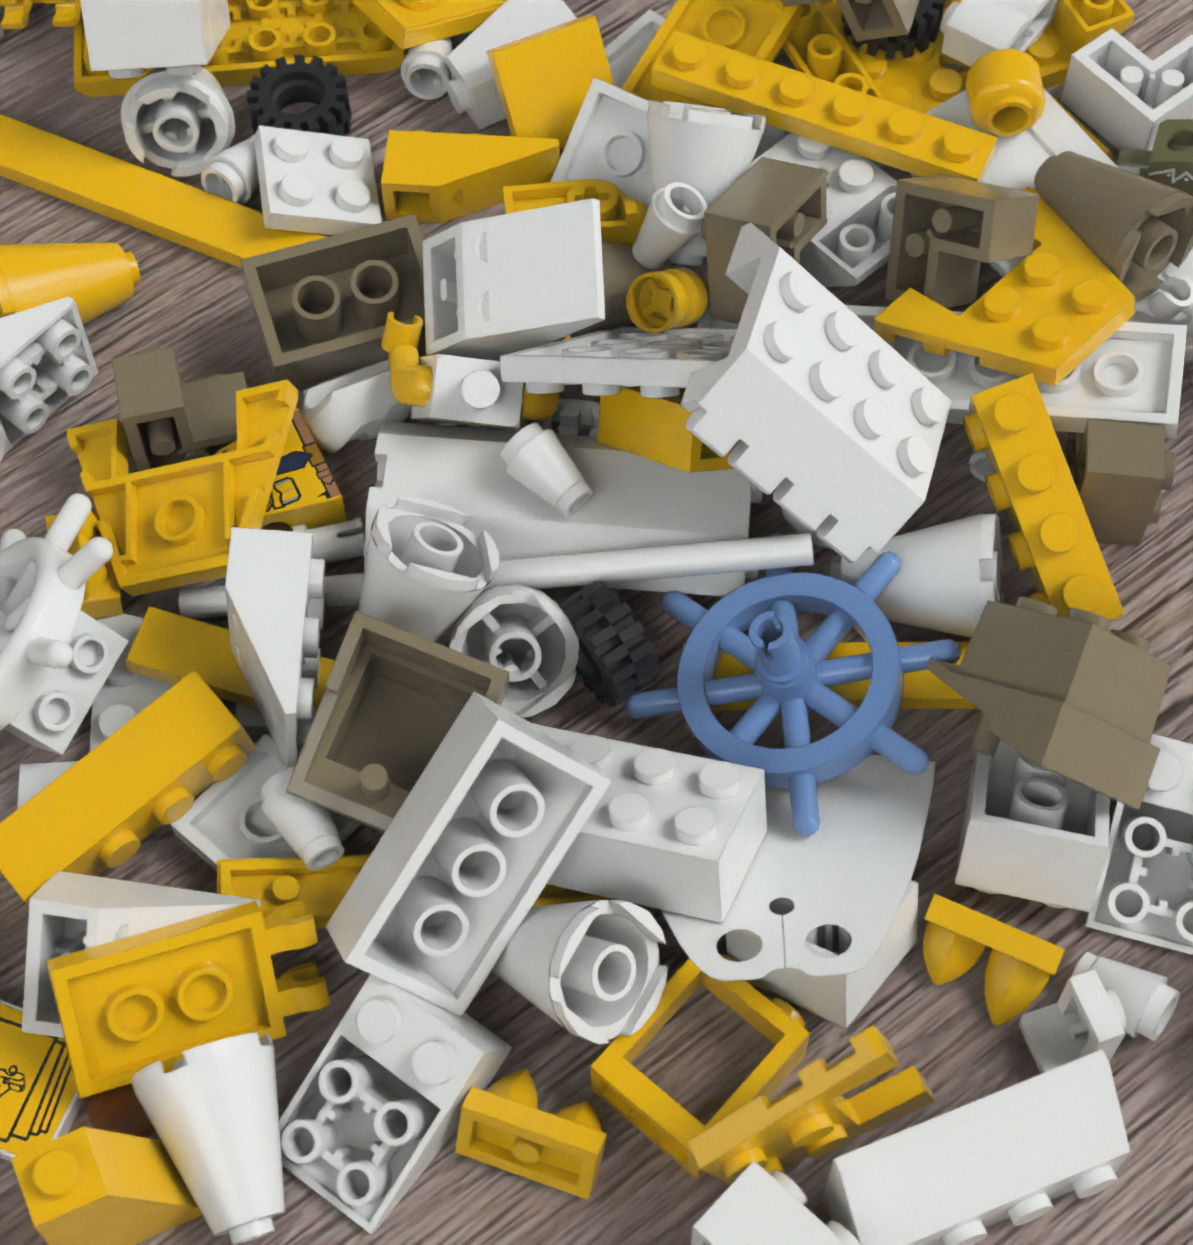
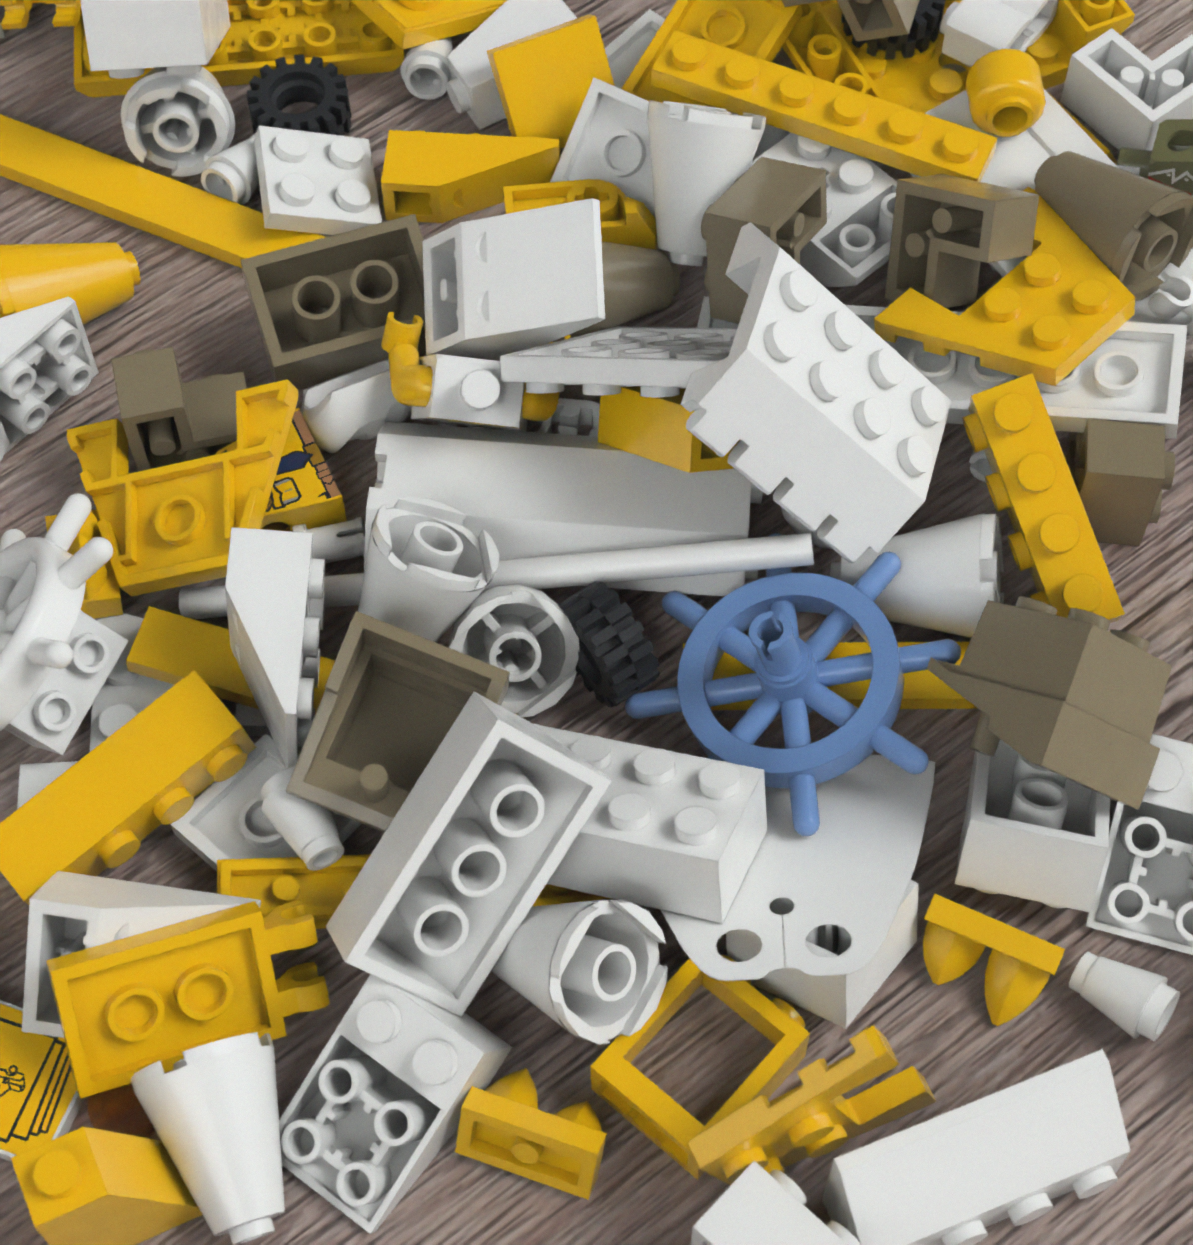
(545, 468): white cone -> none
(656, 292): yellow wheel -> none
(669, 224): white cone -> none
(1076, 1025): white bracket -> none

